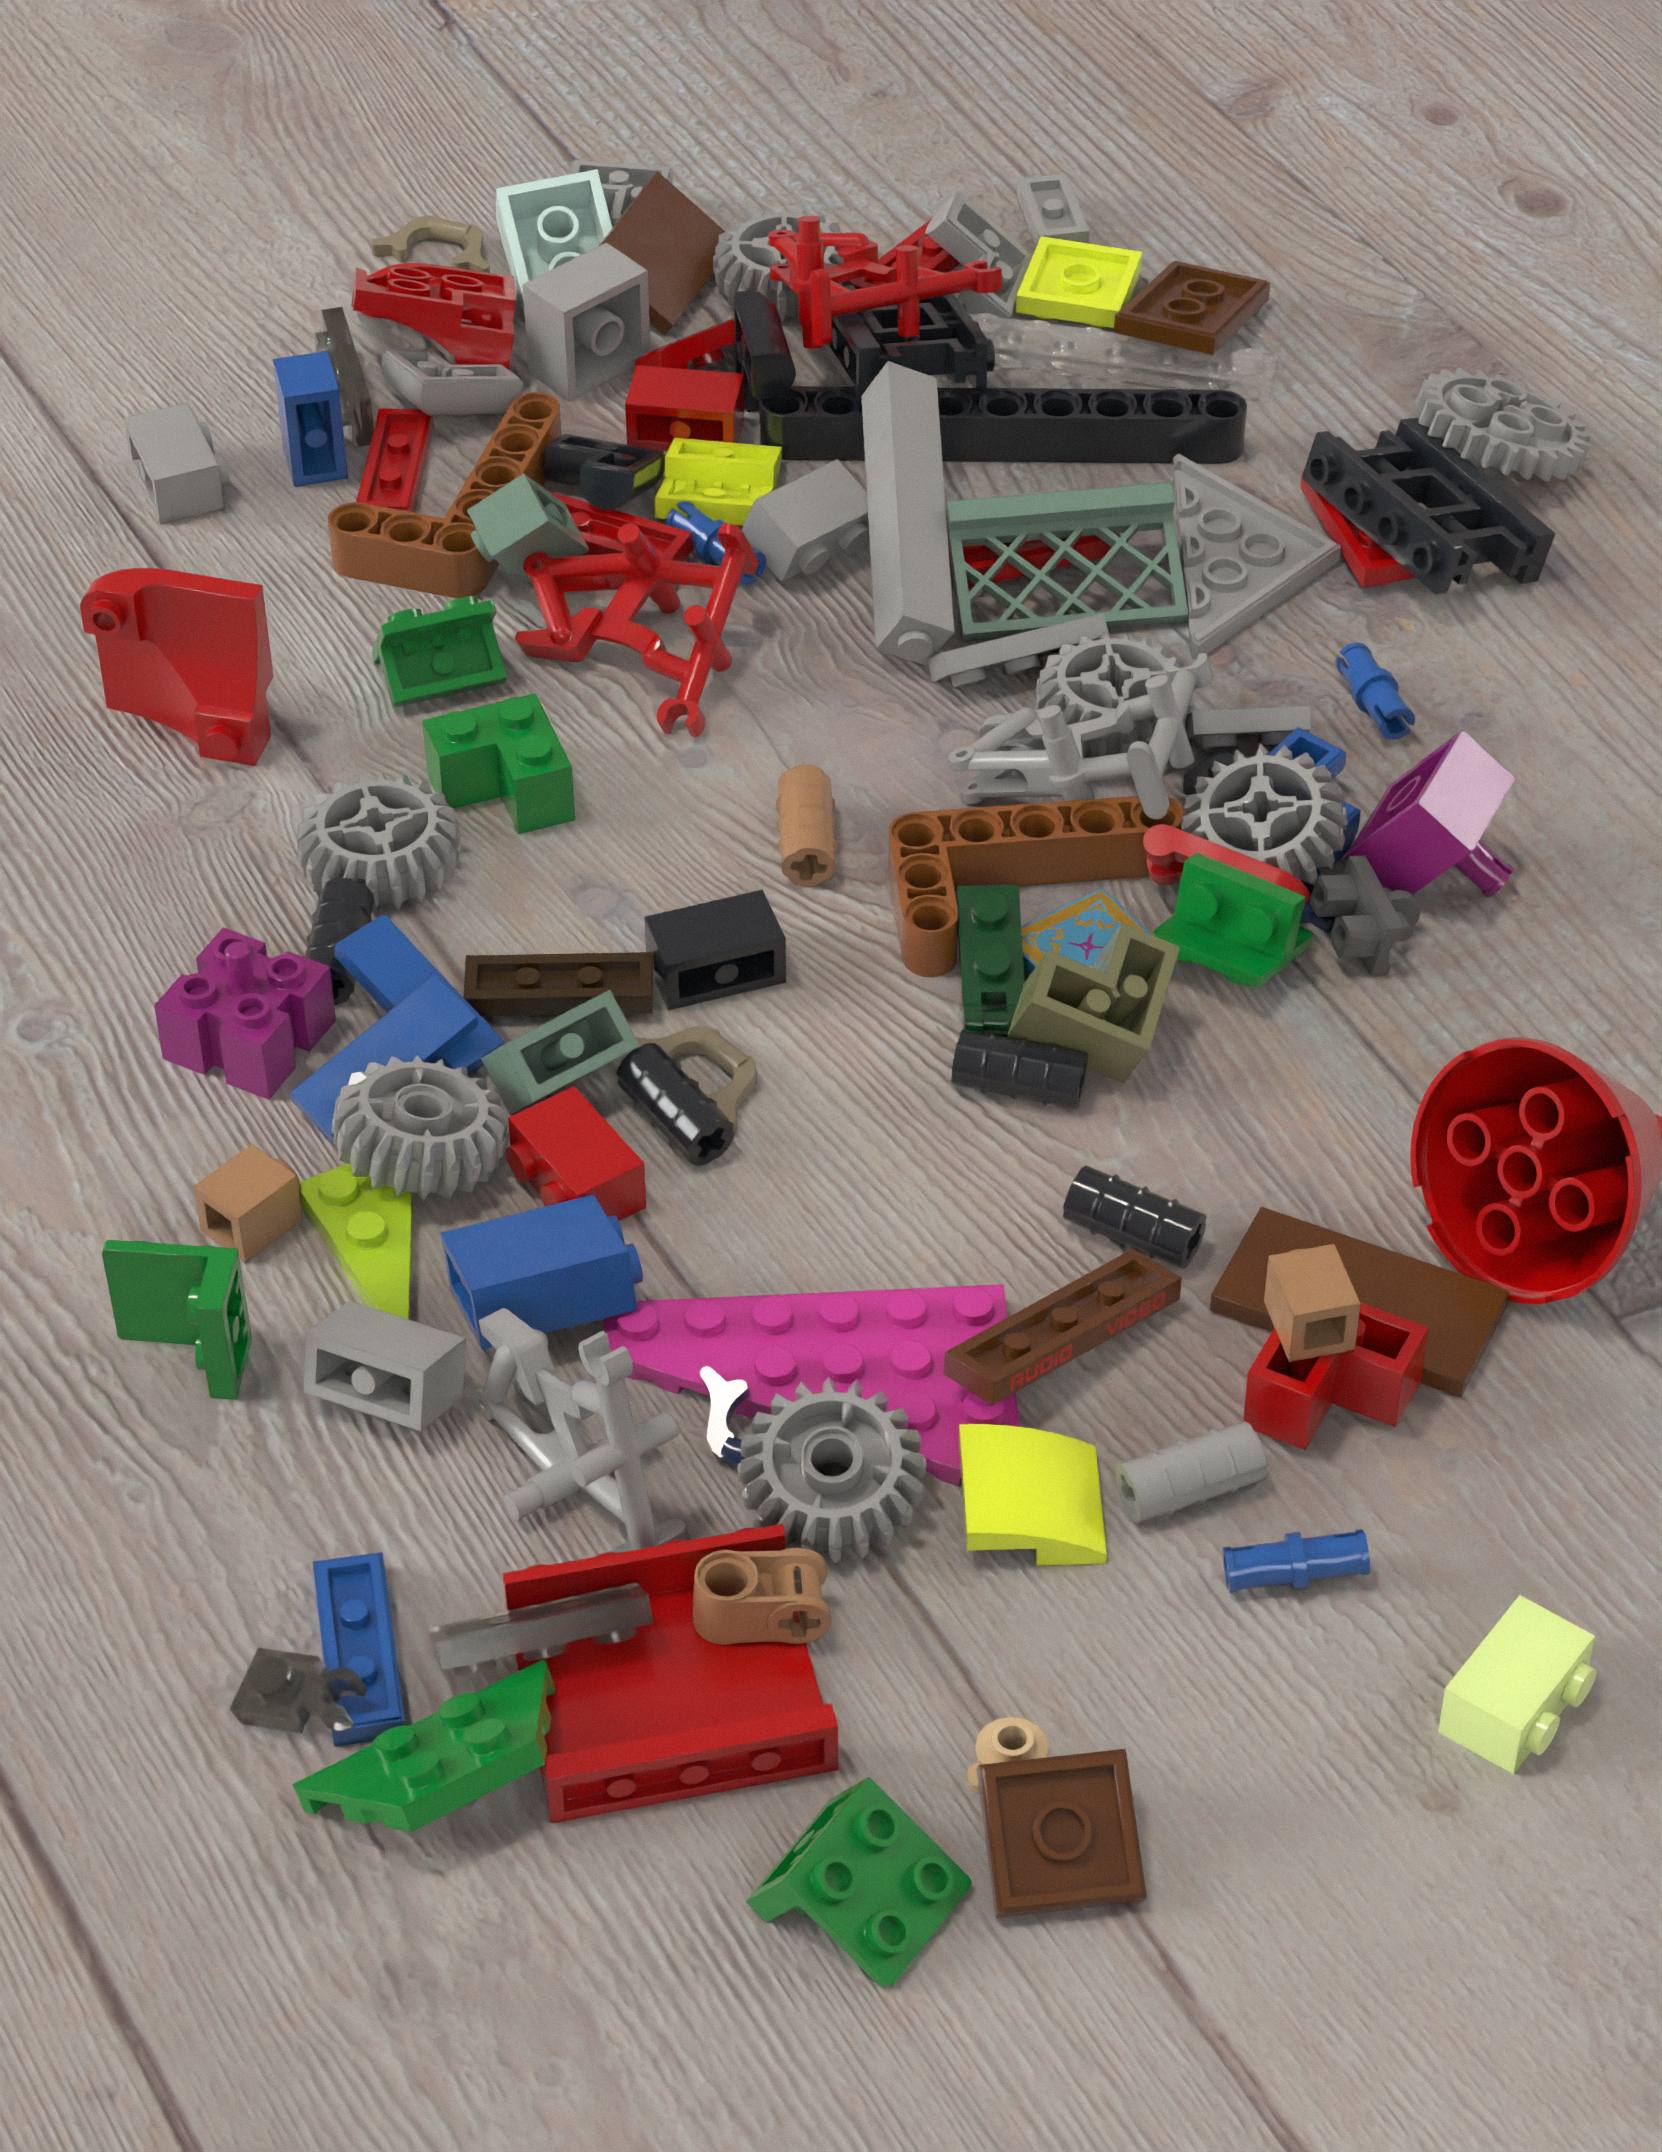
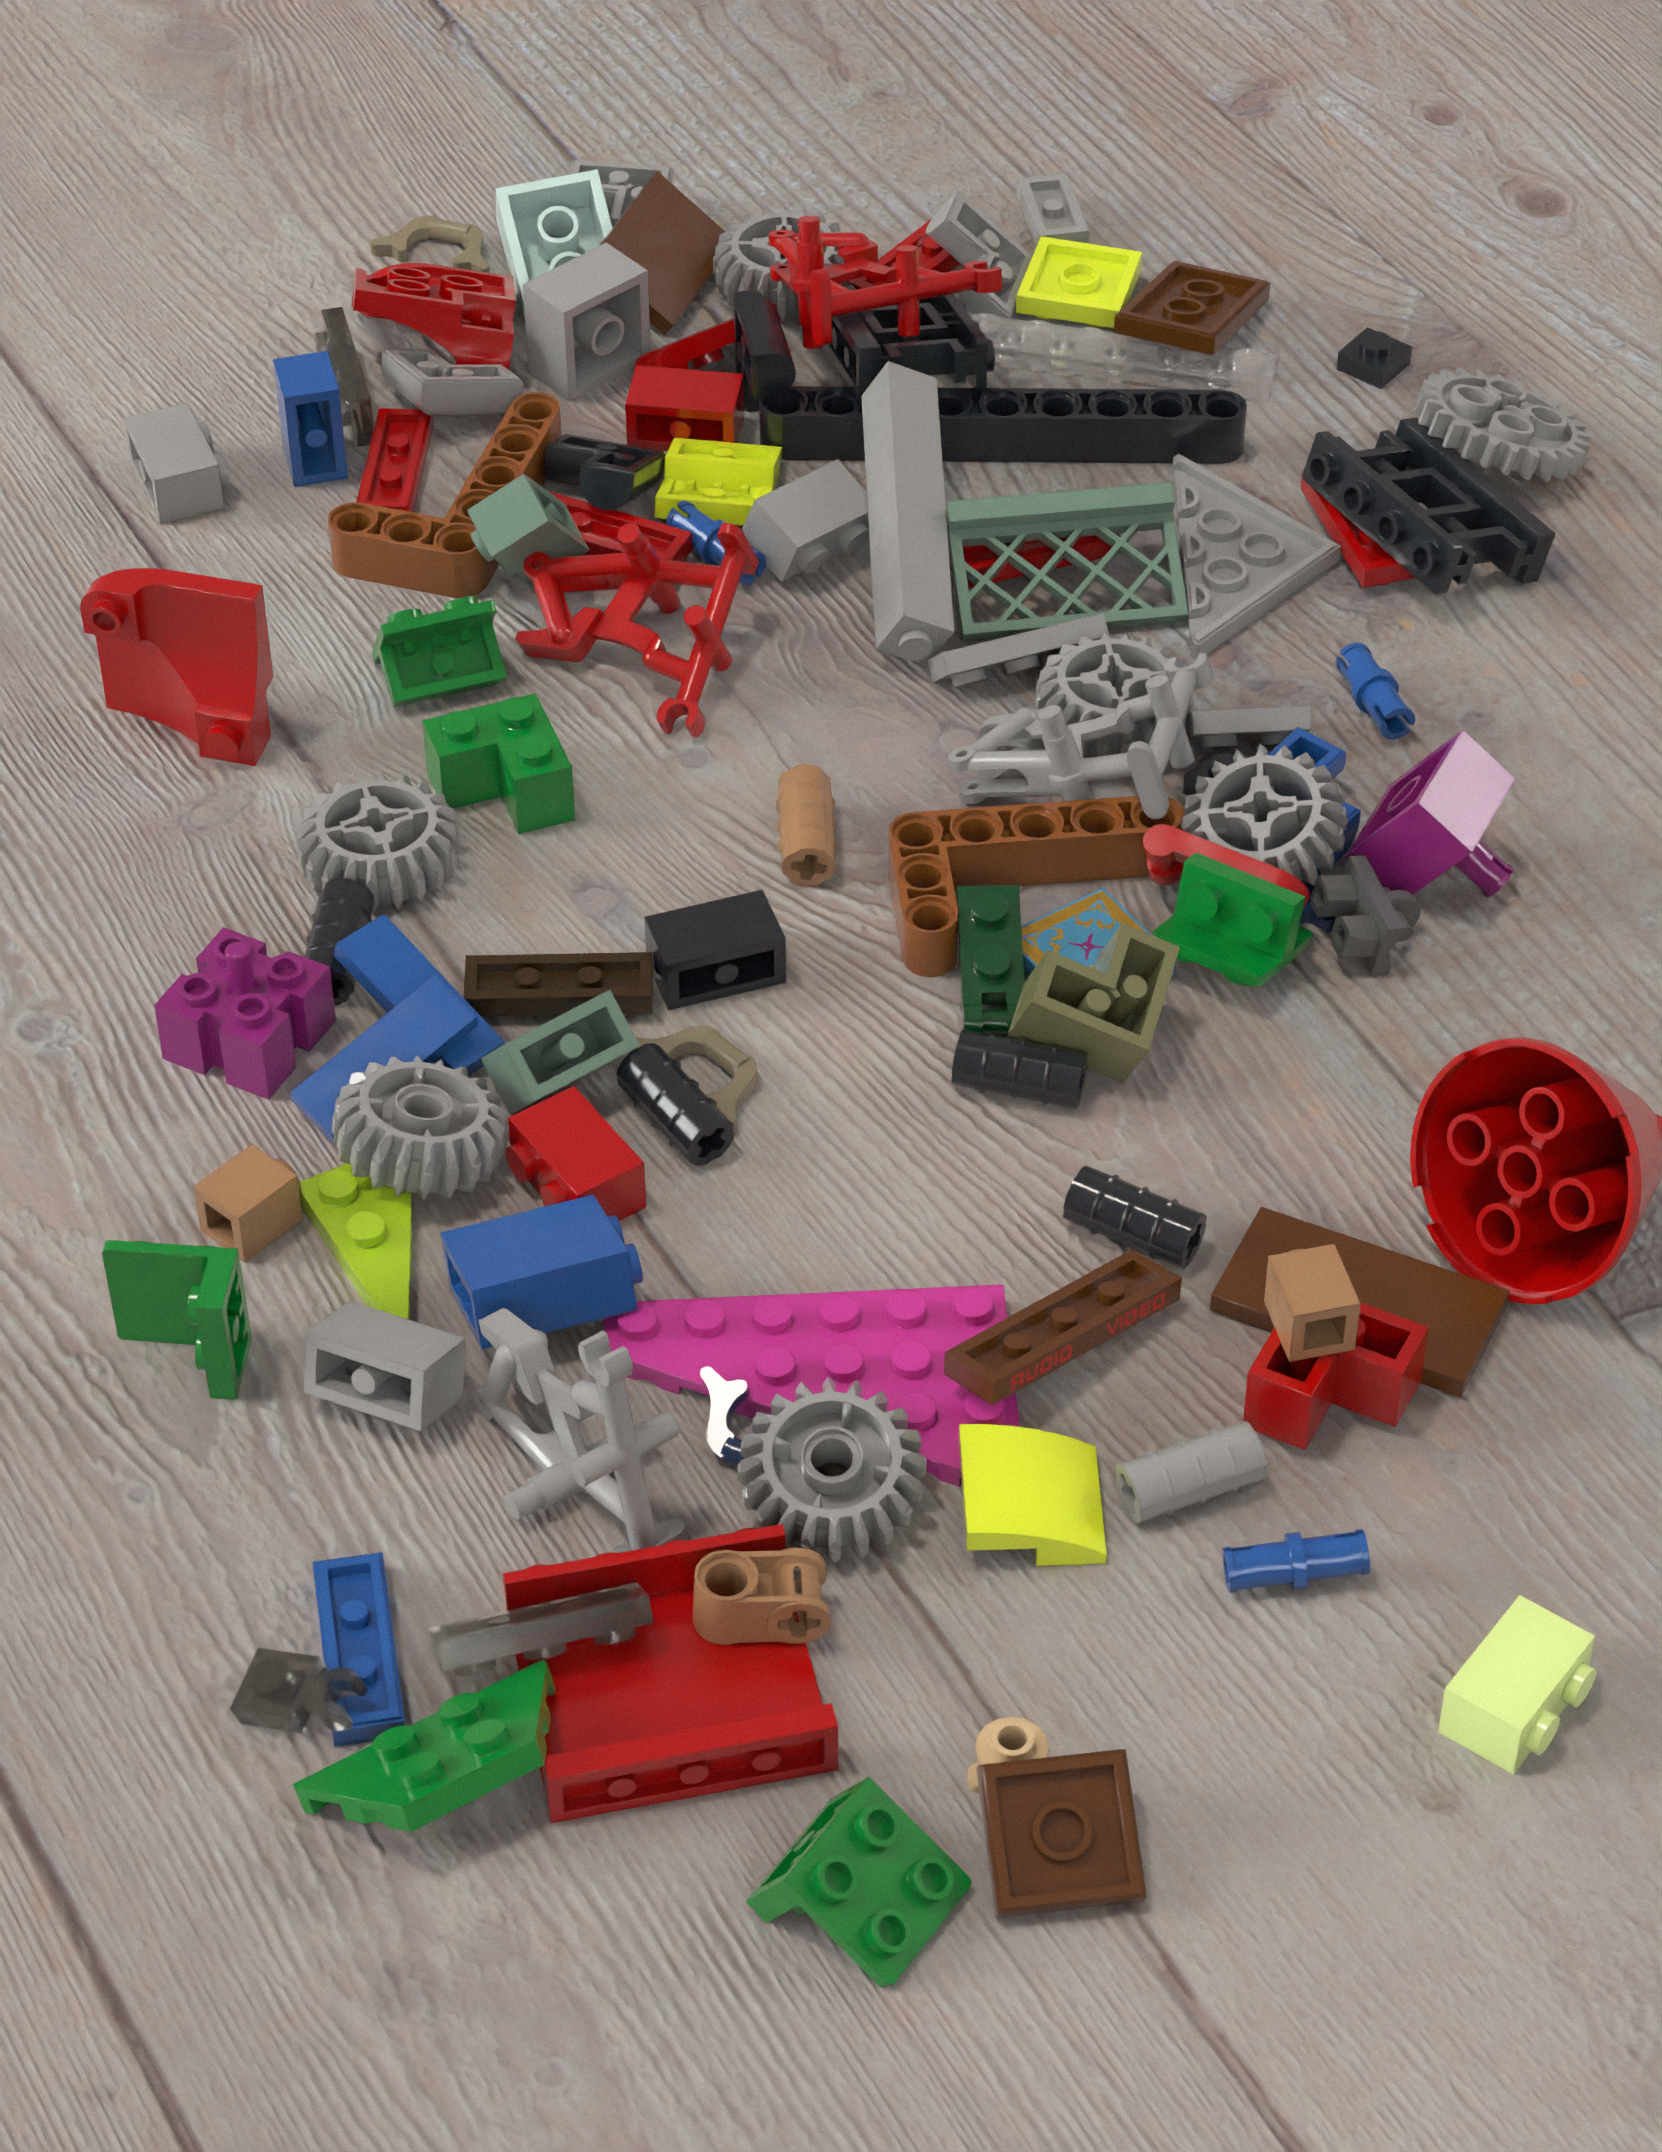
(1374, 357): none -> black plate

